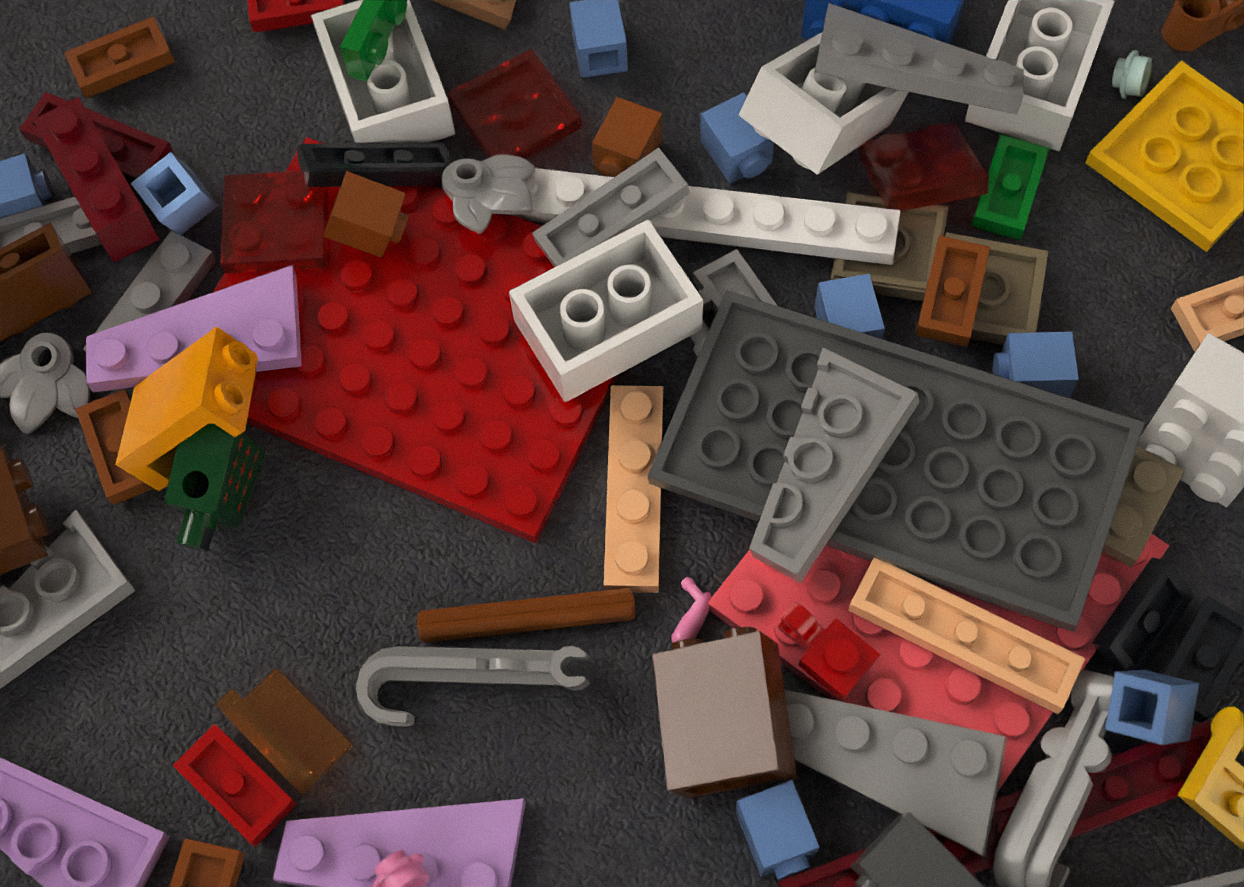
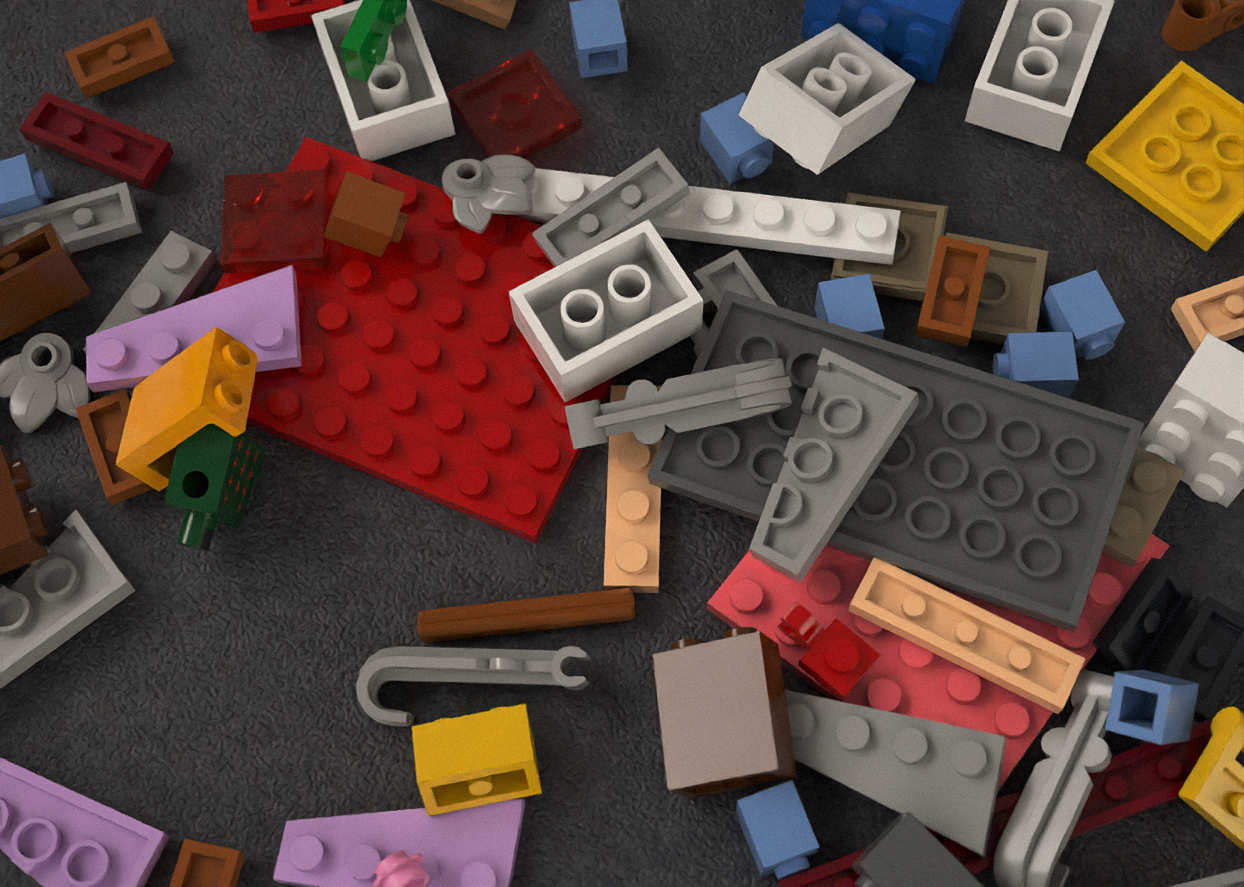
(95, 179): dark red brick -> none
(174, 194): light blue brick -> none
(234, 785): red plate -> none
(286, 730): clear orange panel -> none
(381, 162): black tile -> none
(475, 759): none -> yellow brick
(626, 137): dark orange brick -> none
(684, 403): none -> light grey piece
(693, 620): bright pink piece -> none
(907, 61): light grey wing -> none
(923, 167): clear red plate -> none
(1011, 187): green plate -> none
(1085, 309): none -> medium blue brick
(1132, 74): light aqua plate -> none

